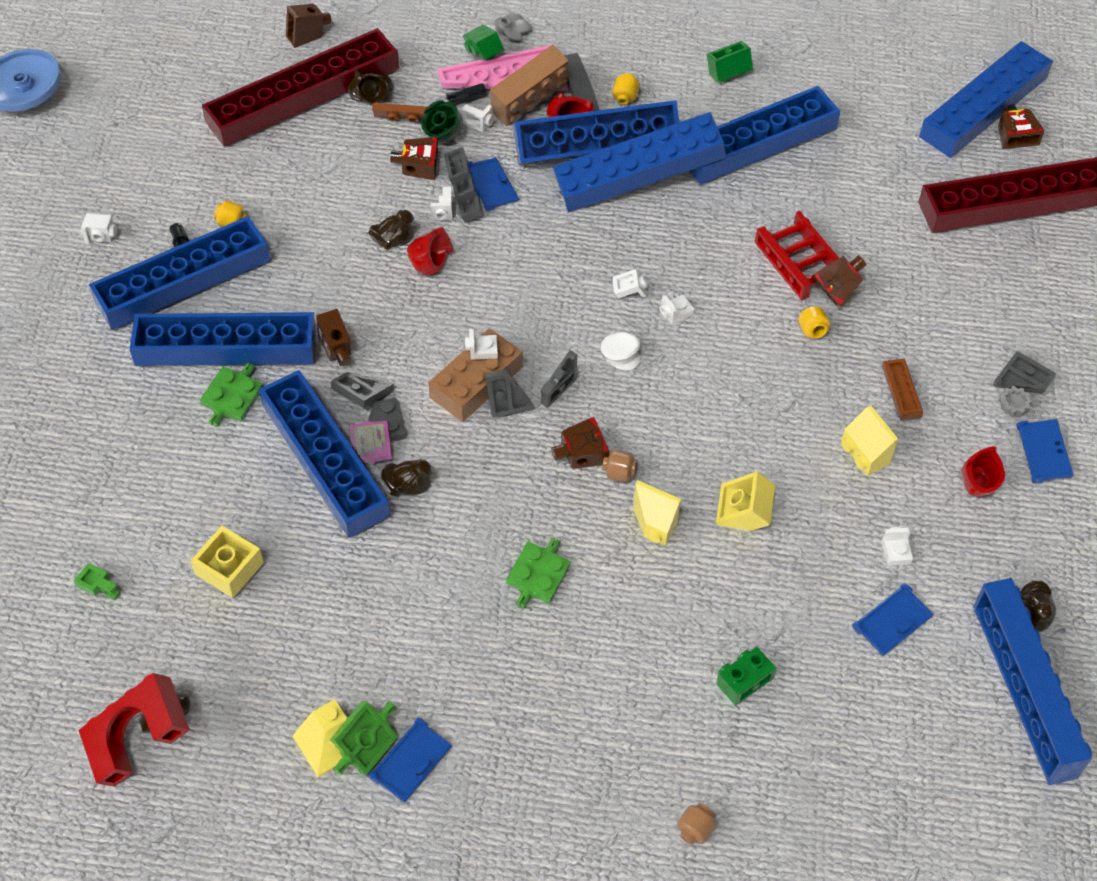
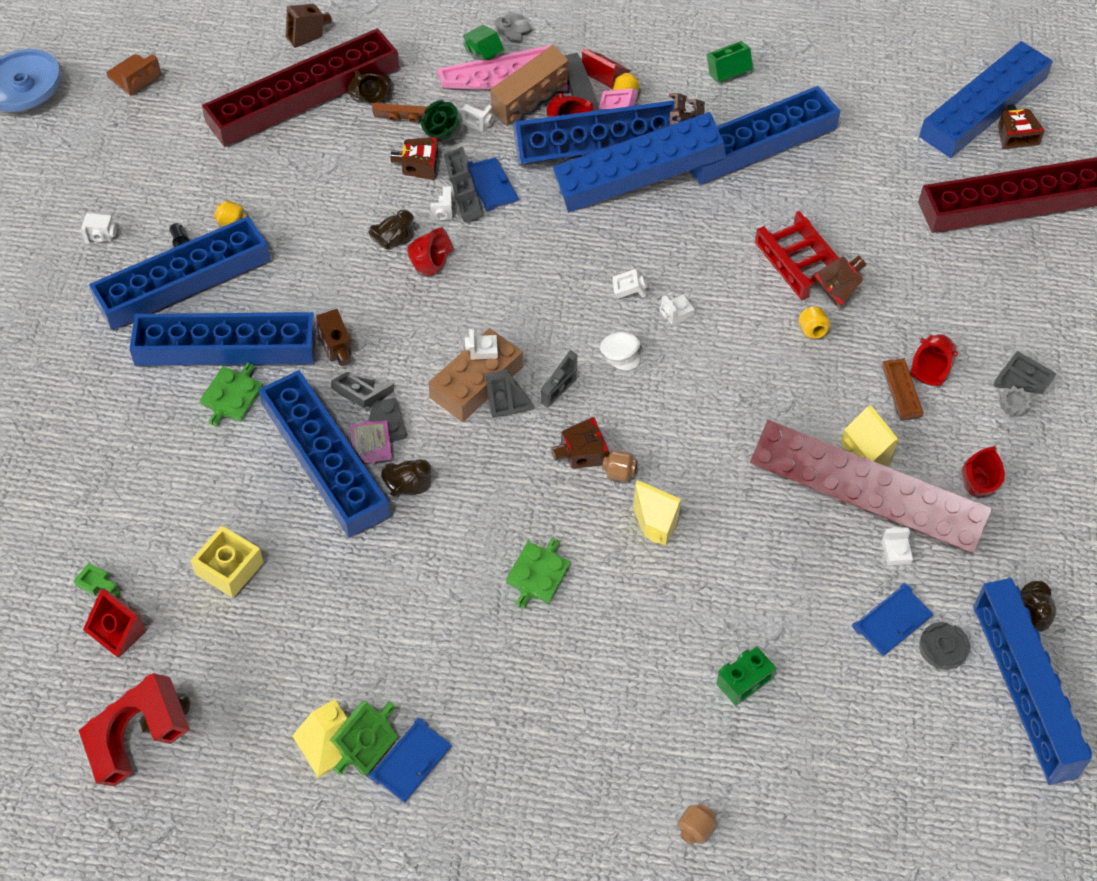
(113, 624): none -> red slope
(135, 73): none -> dark orange bracket
(466, 94): black axle -> none
(602, 68): none -> red slope
(618, 99): none -> bright pink hinge
(680, 99): none -> reddish brown piece
(746, 502): light yellow slope -> none
(871, 486): none -> brick
(934, 359): none -> red helmet
(944, 645): none -> dark grey tile
(1043, 456): blue door -> none

